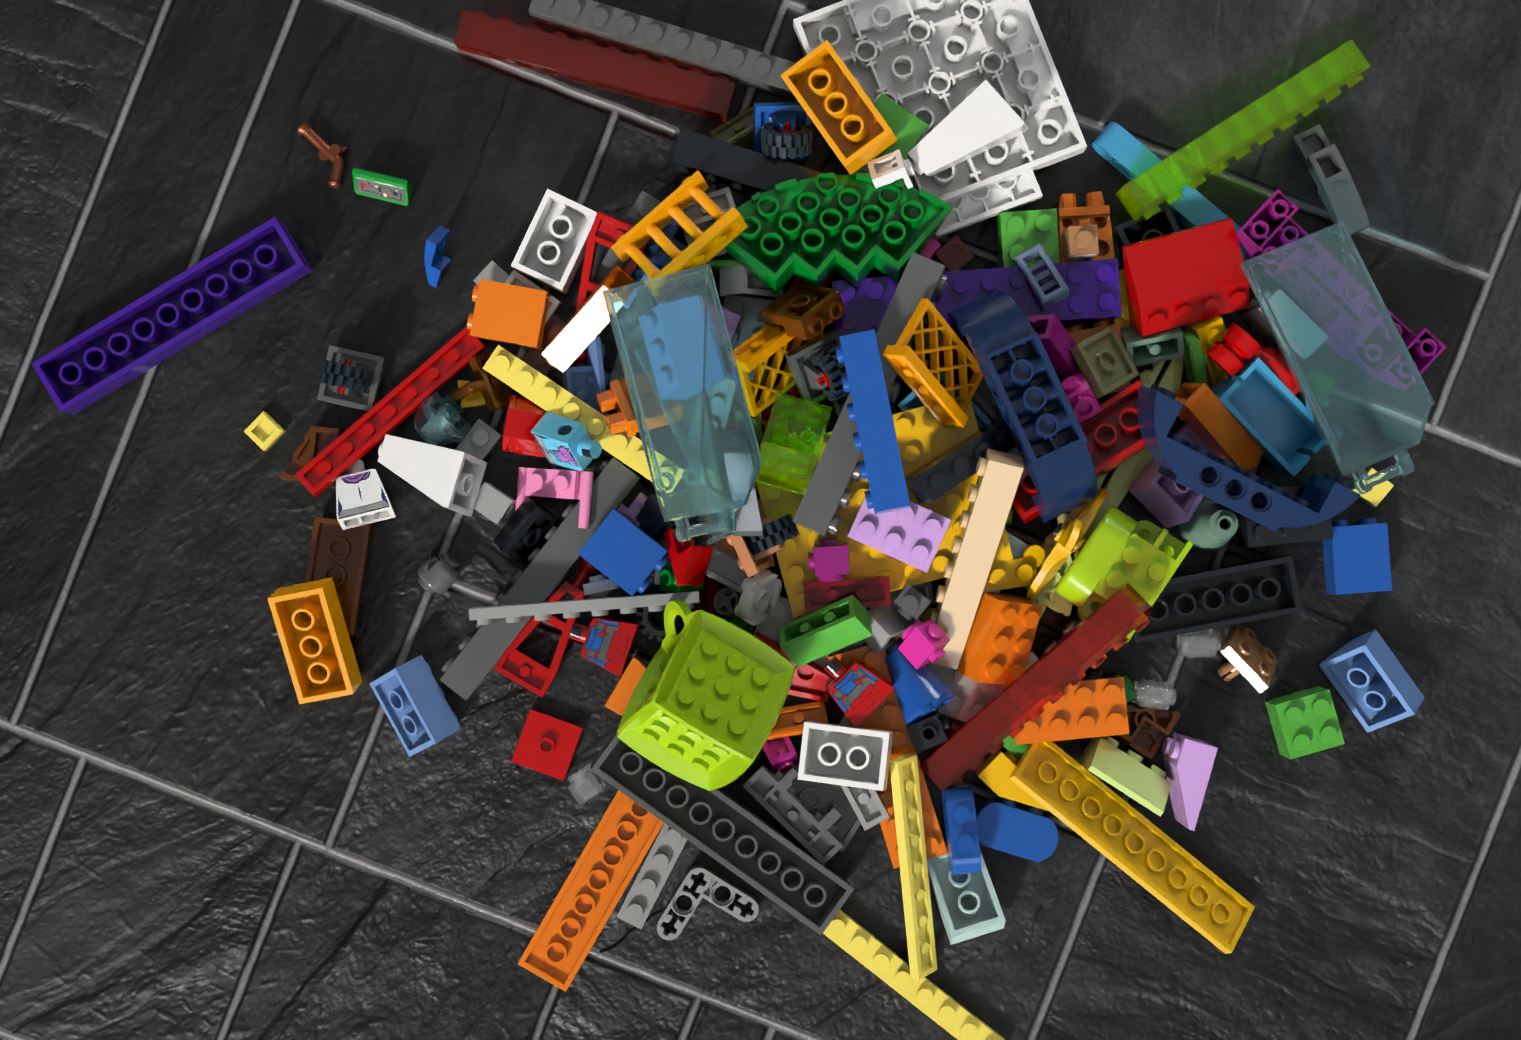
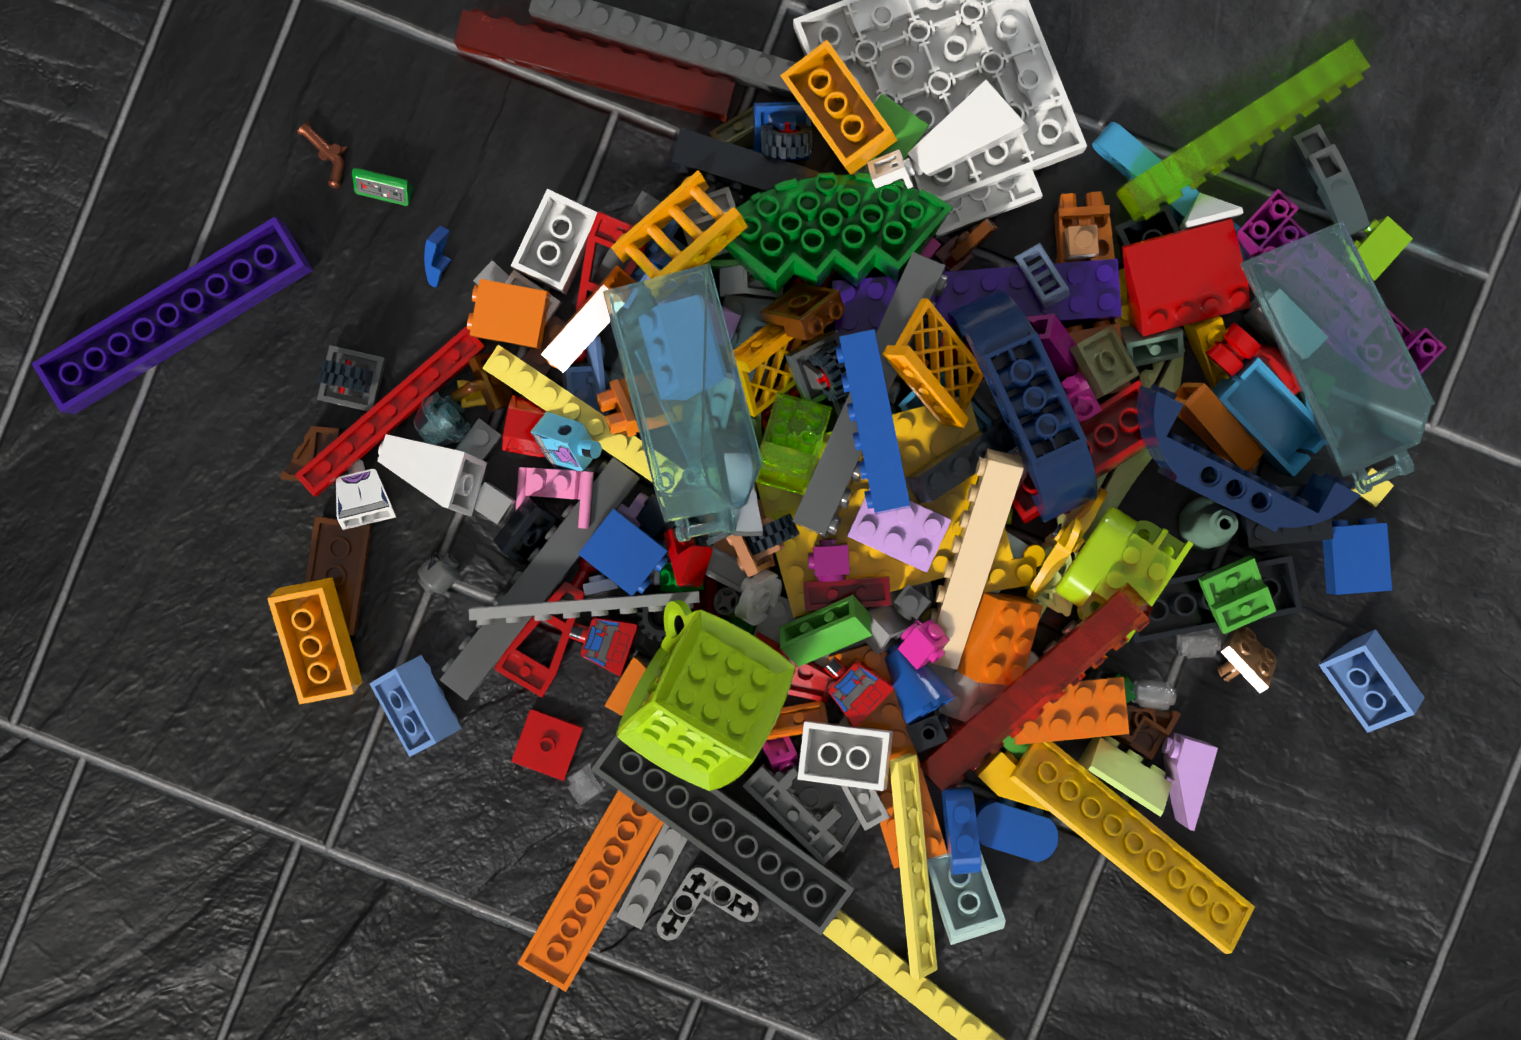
(264, 431): light yellow tile -> none
(973, 238): none -> reddish brown wing
(1023, 230): bright green brick -> none
(1165, 497): lavender slope -> none
(1194, 359): bright green plate -> none
(1208, 210): none -> white slope
(1237, 594): none -> bright green slope
(1304, 722): bright green brick -> none
(1381, 245): none -> lime brick

